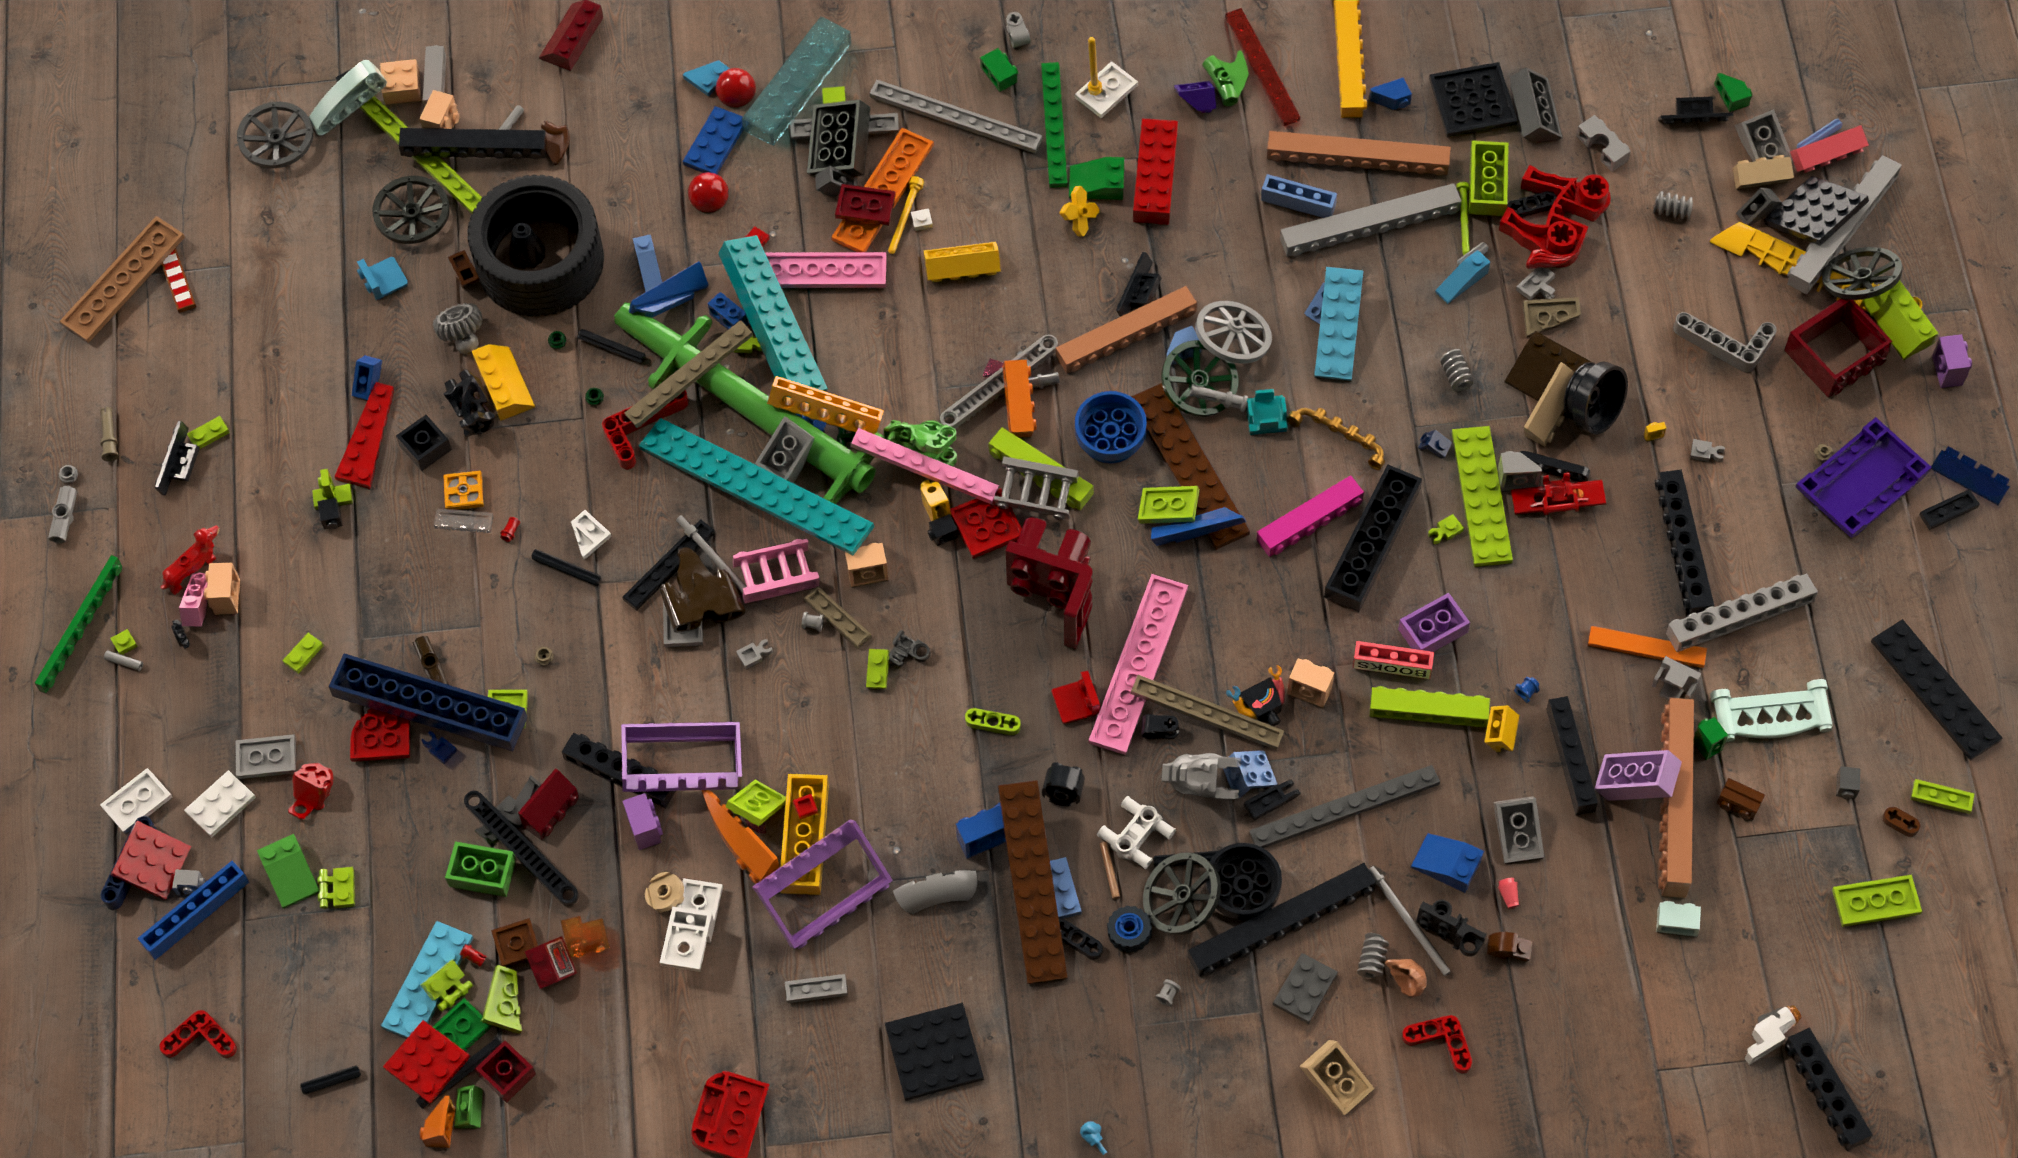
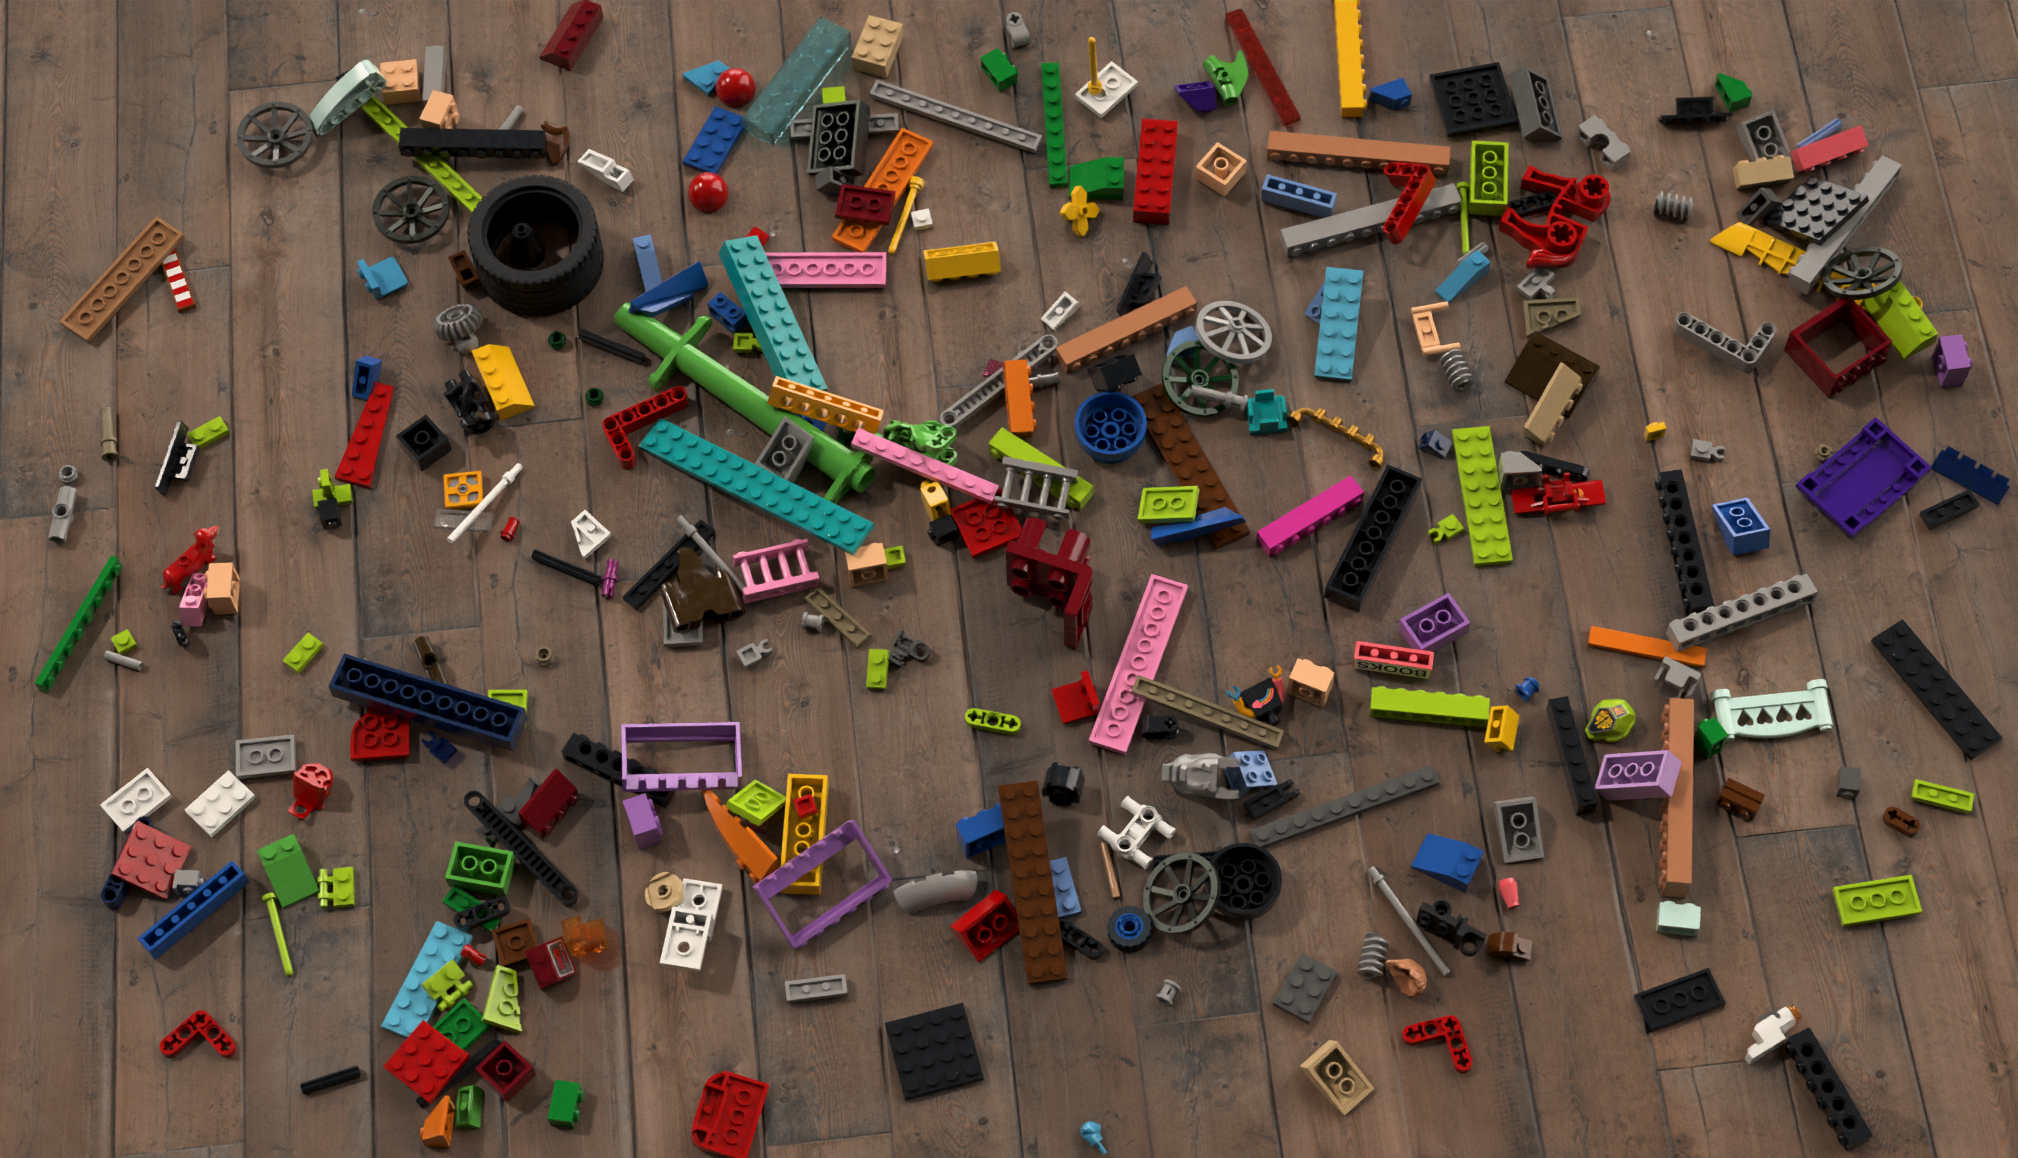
(269, 898): none -> lime bar
(460, 900): none -> green plate
(483, 906): none -> black beam
(506, 480): none -> white bar
(565, 1104): none -> green brick
(606, 170): none -> white slope
(610, 578): none -> magenta pin
(688, 374): dark tan plate -> none
(877, 46): none -> tan brick
(895, 557): none -> lime plate
(986, 925): none -> red slope
(1060, 311): none -> white slope
(1115, 371): none -> black brick
(1220, 169): none -> light nougat brick
(1281, 920): black brick -> none
(1418, 184): none -> red beam
(1427, 331): none -> light nougat plate
(1596, 396): black wheel -> none
(1611, 721): none -> lime helmet
(1679, 1000): none -> black tile
(1741, 526): none -> blue slope

